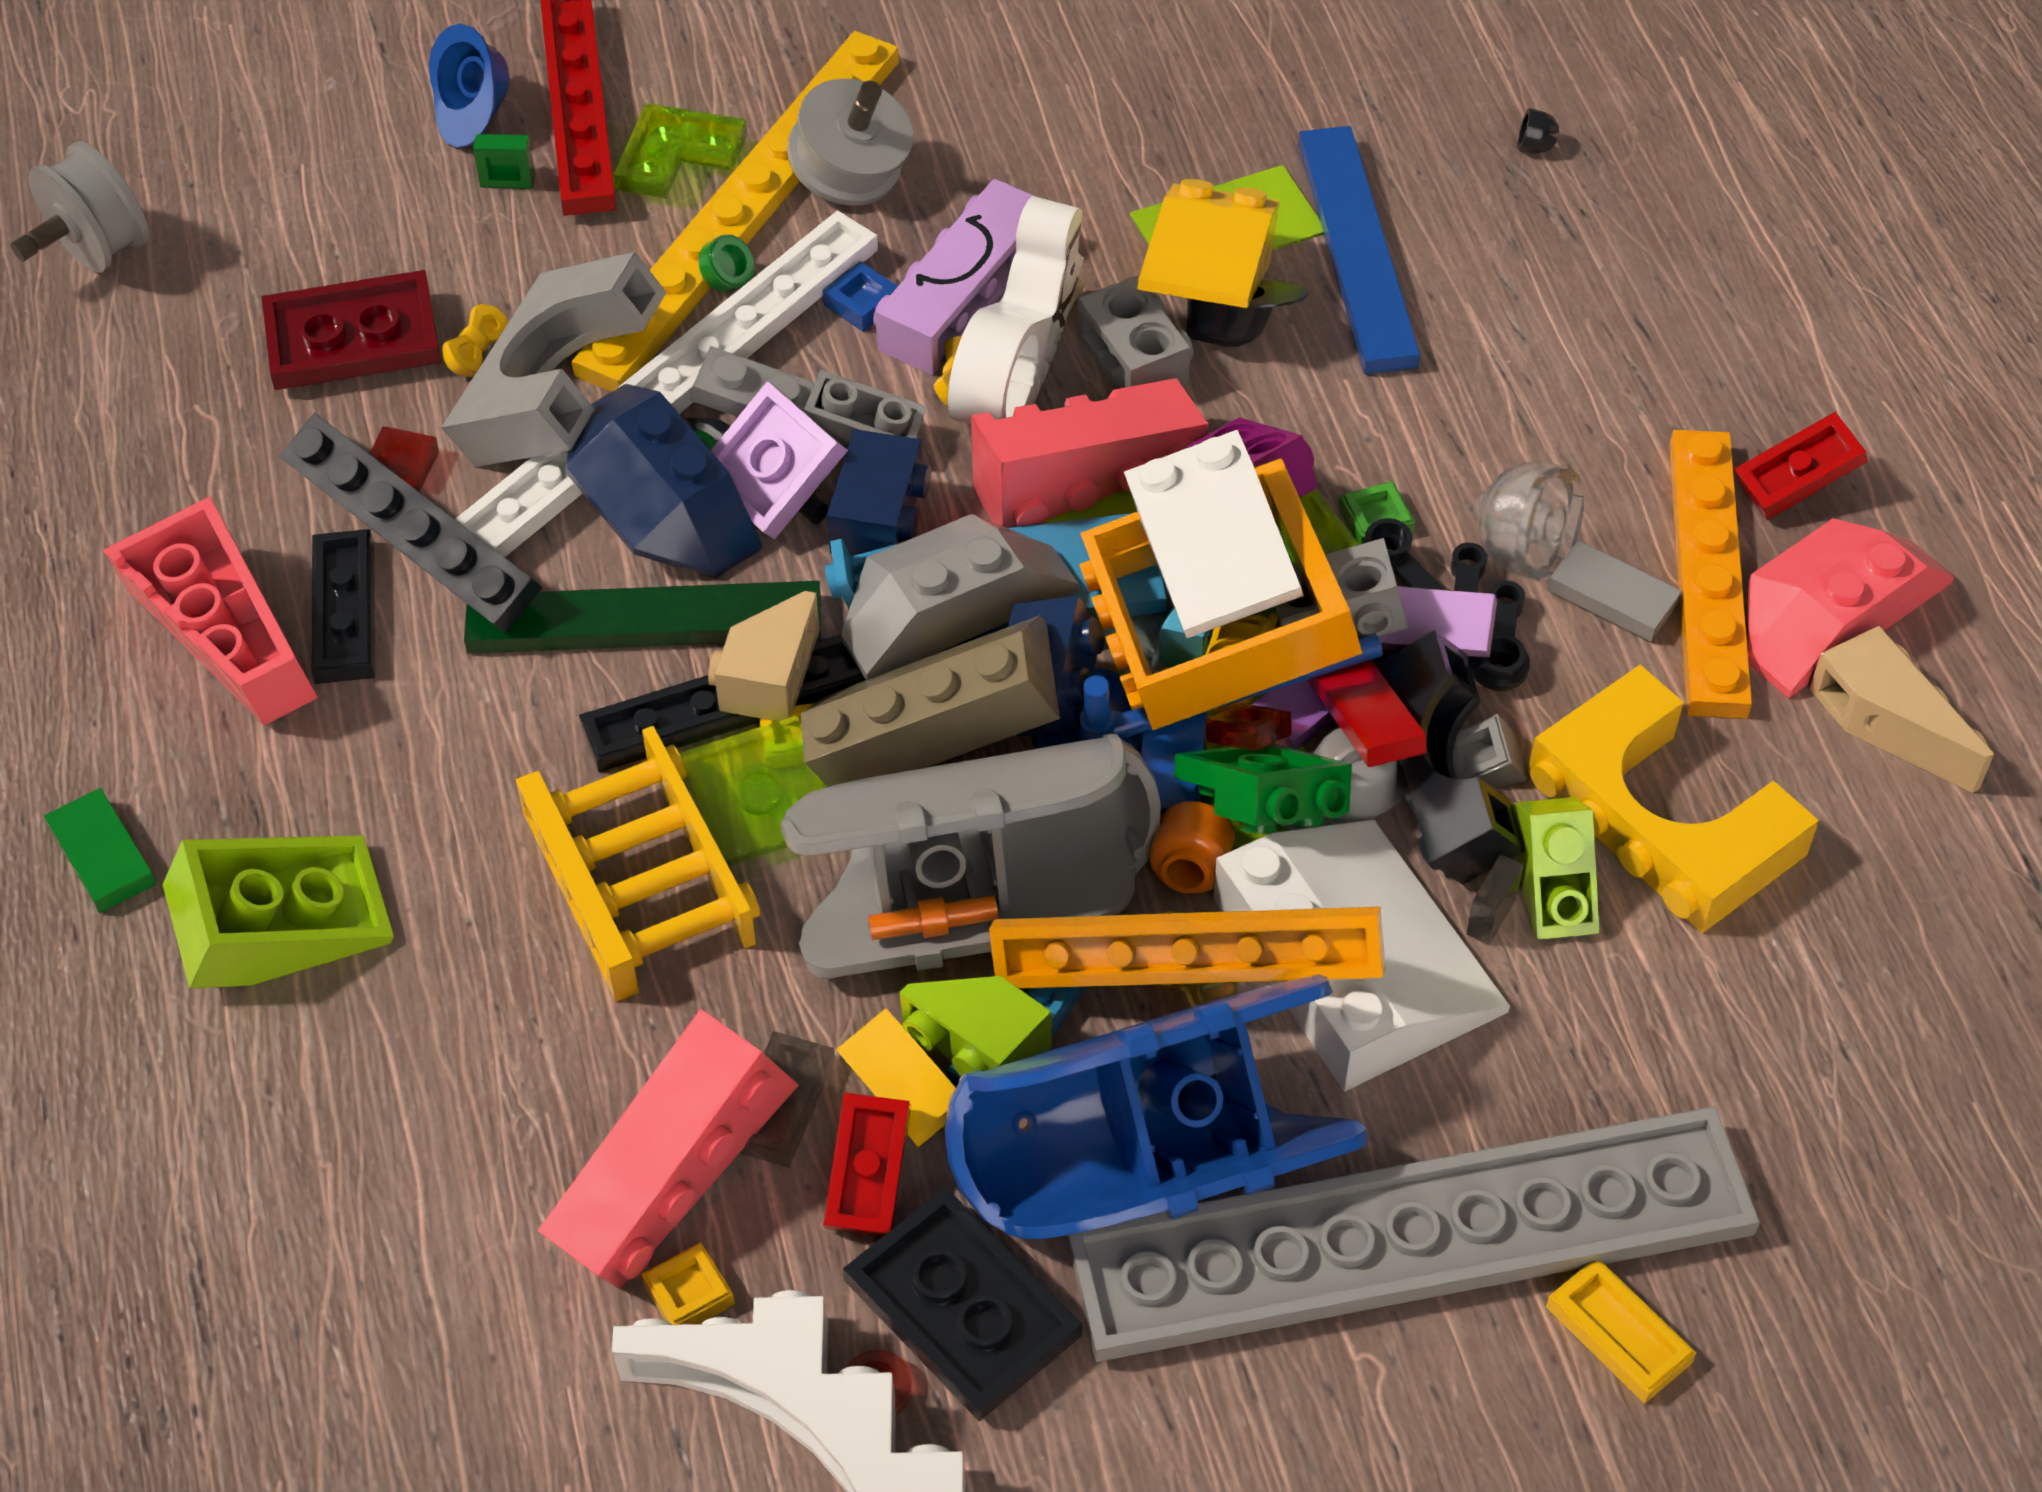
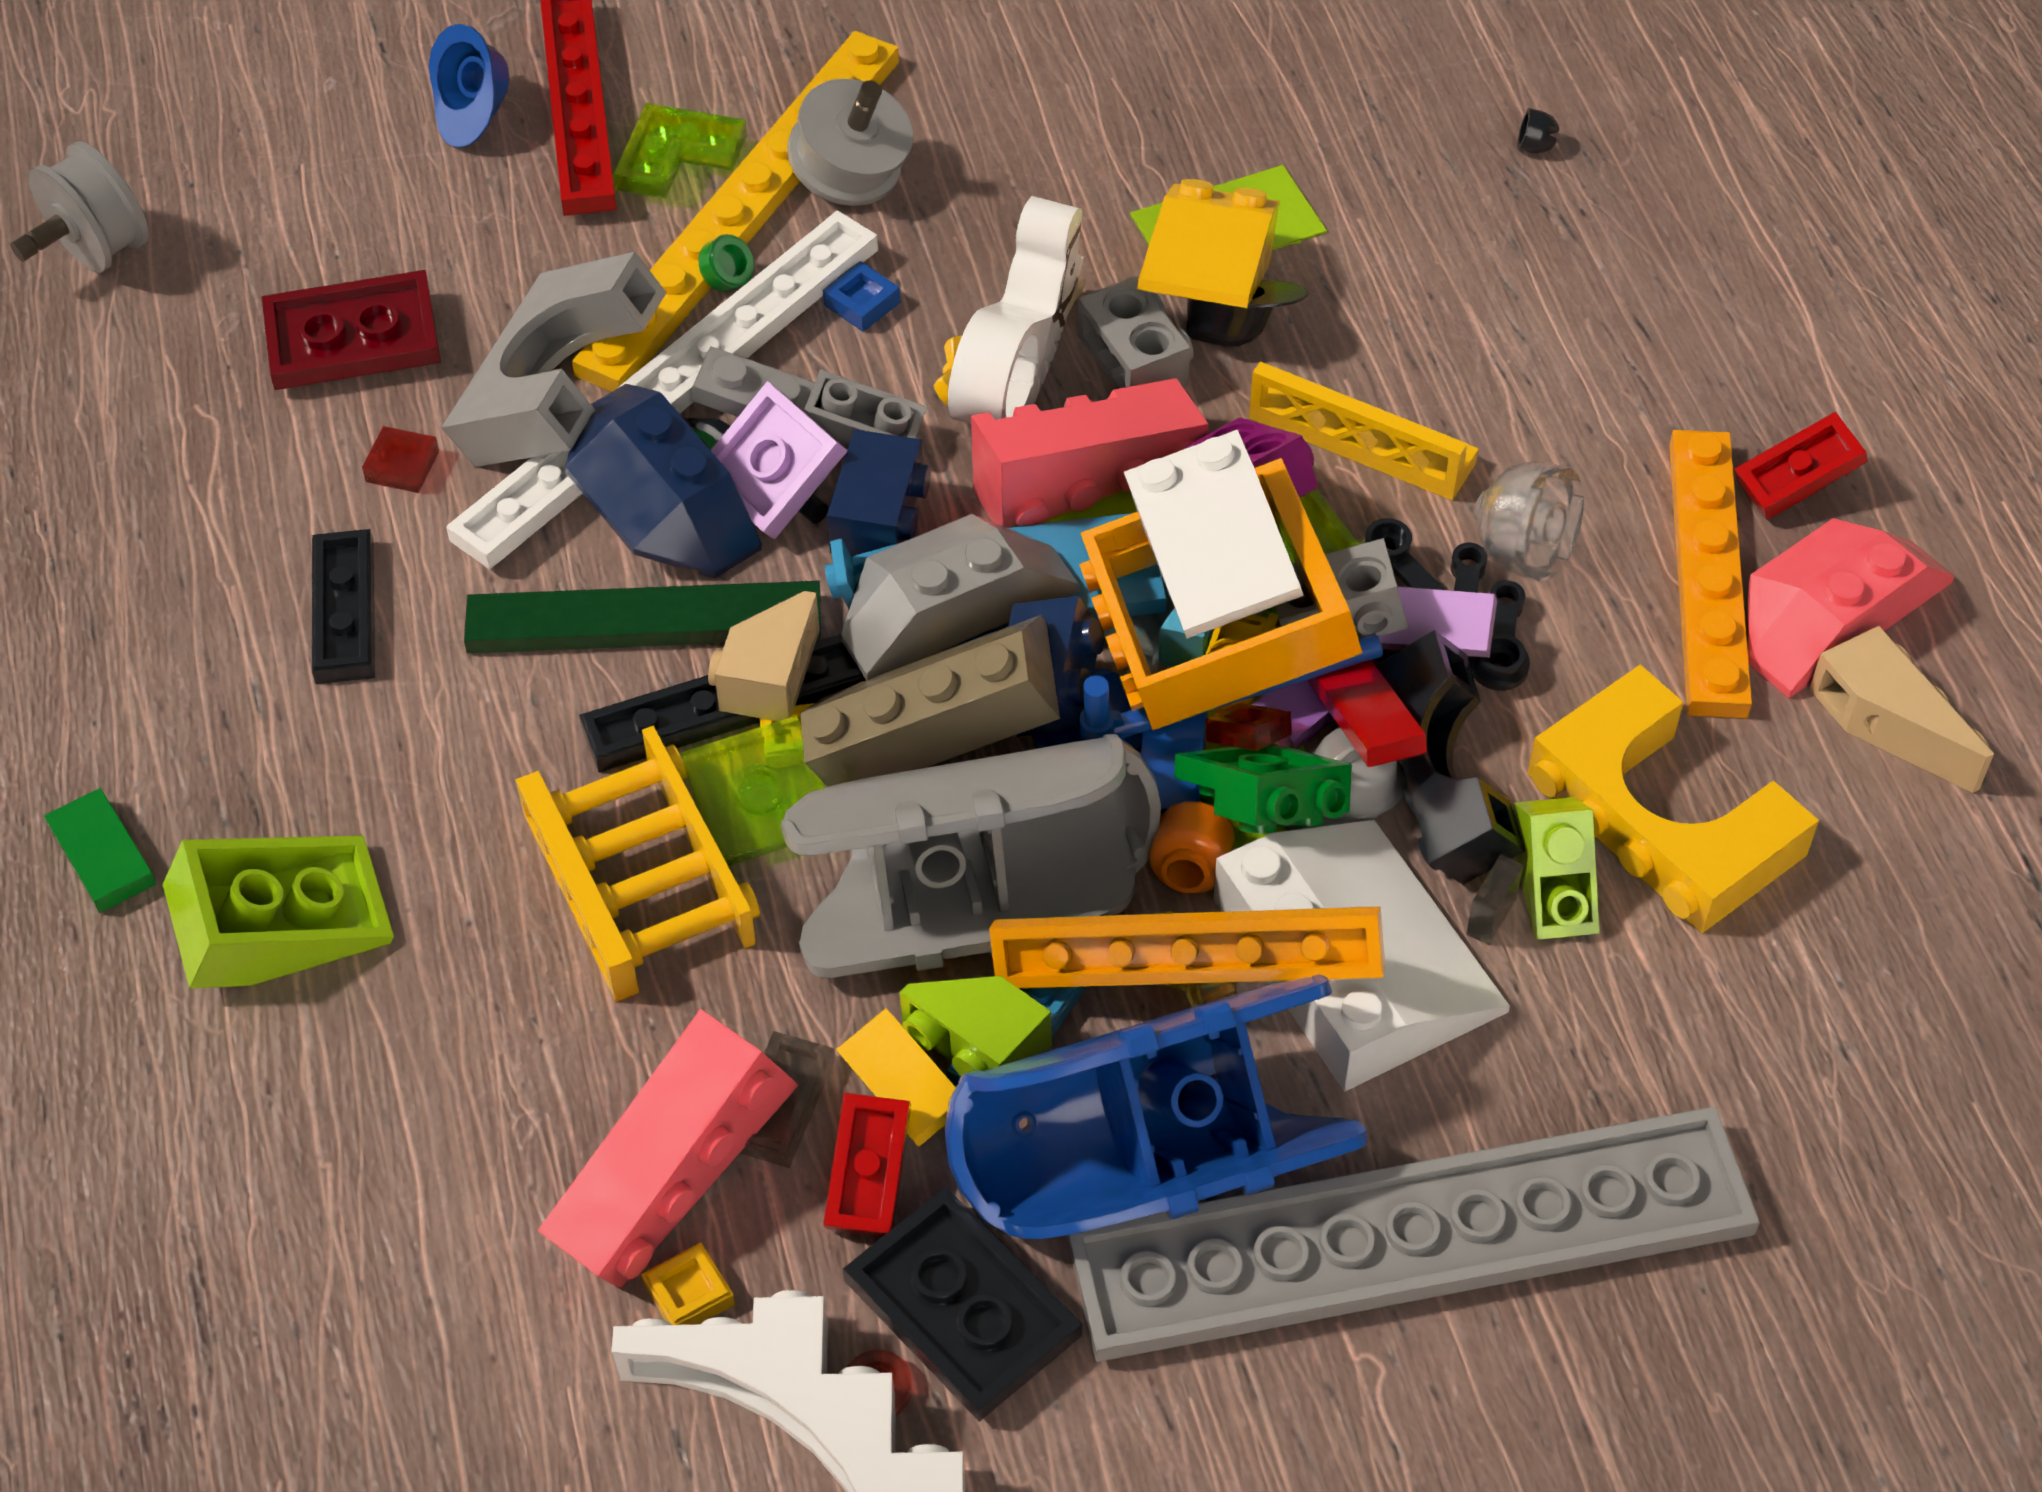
(208, 599): coral wedge -> none
(411, 523): black plate -> none
(465, 352): yellow piece -> none
(504, 161): green plate -> none
(932, 917): orange bar -> none
(953, 280): lavender brick -> none
(1358, 251): blue tile -> none
(1360, 431): none -> yellow fence
(1371, 504): bright green tile -> none
(1490, 753): light grey slope -> none
(1614, 590): light grey tile -> none
(1620, 1330): yellow tile -> none

